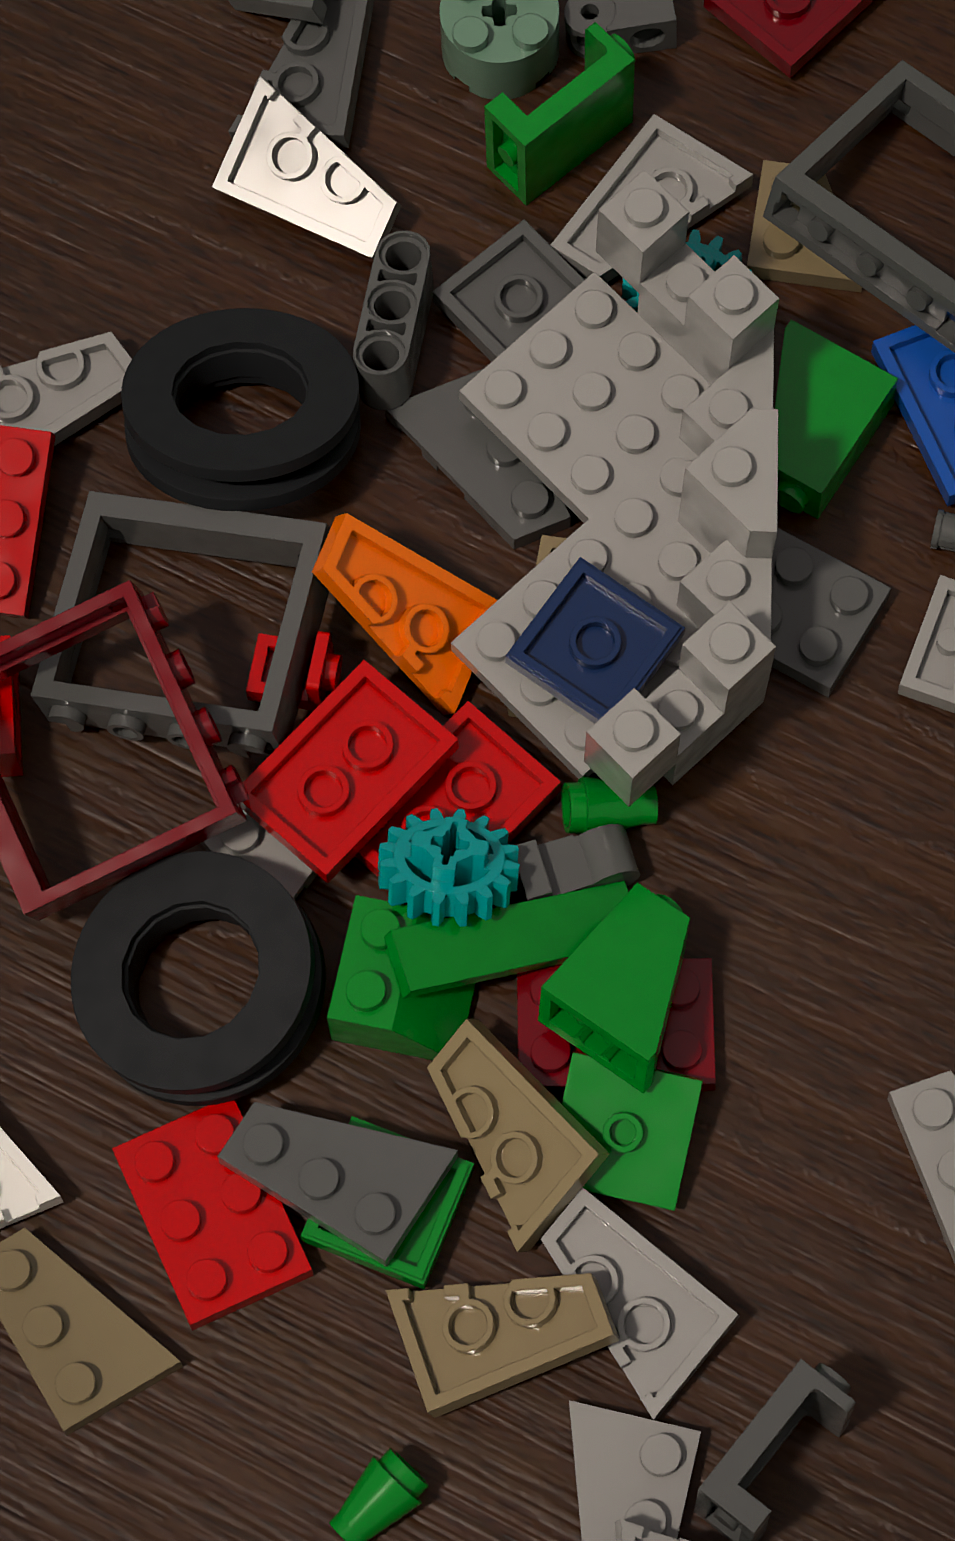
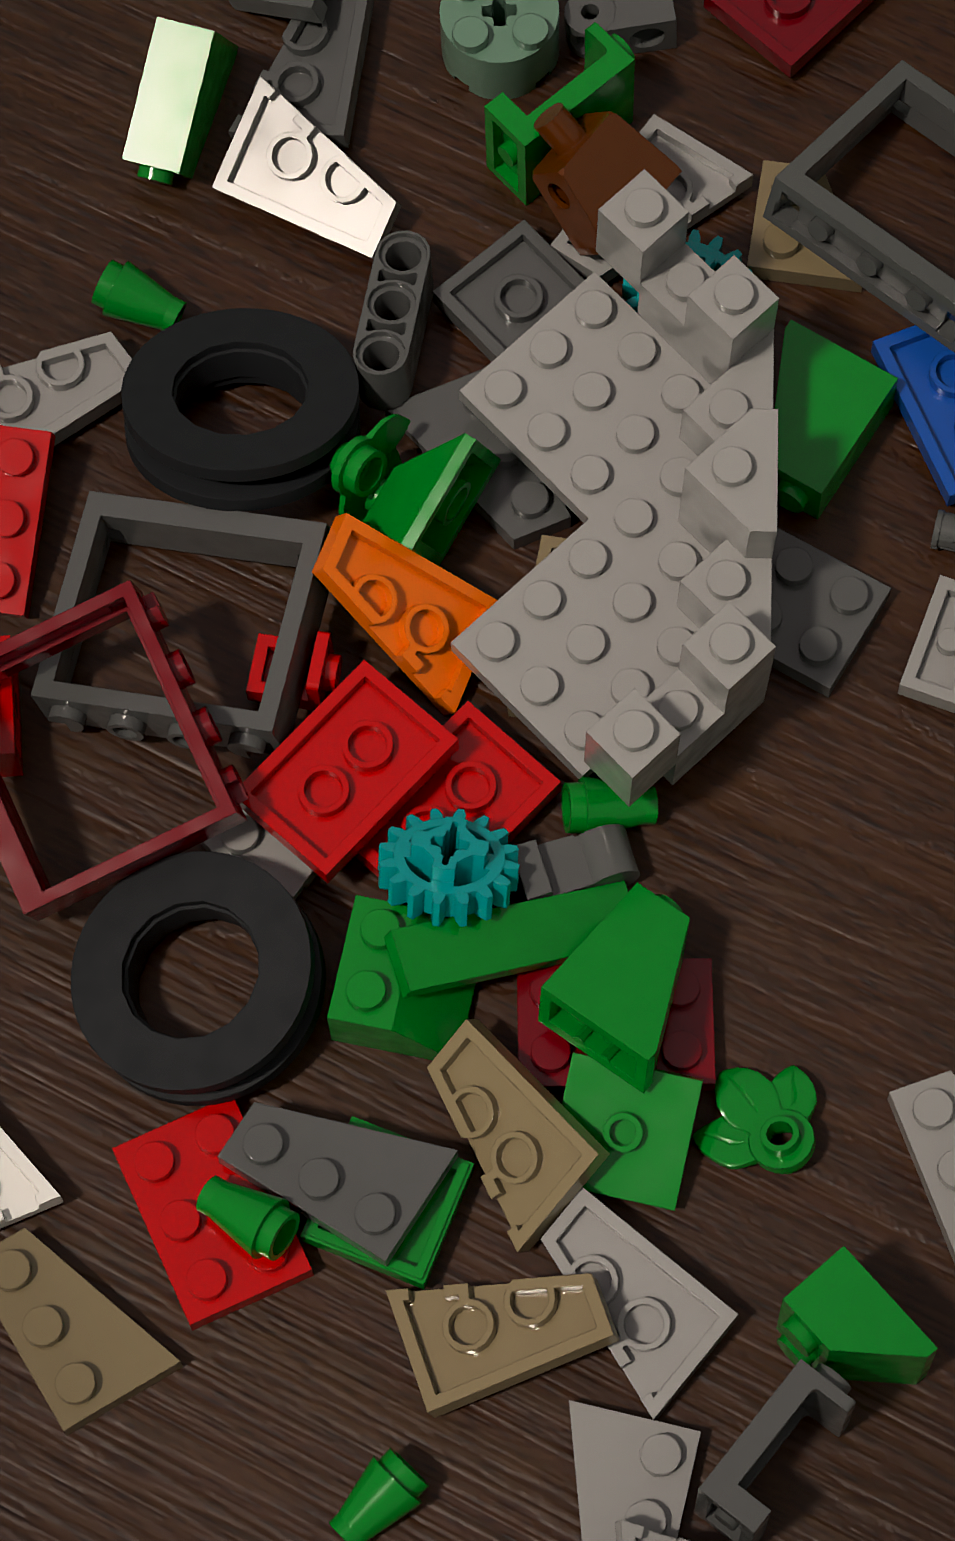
(135, 297): none -> green cone
(177, 99): none -> slope
(250, 1217): none -> green cone
(363, 463): none -> green plate
(432, 496): none -> green slope
(590, 165): none -> reddish brown torso
(594, 642): dark blue plate -> none
(754, 1114): none -> green plate
(852, 1326): none -> green slope

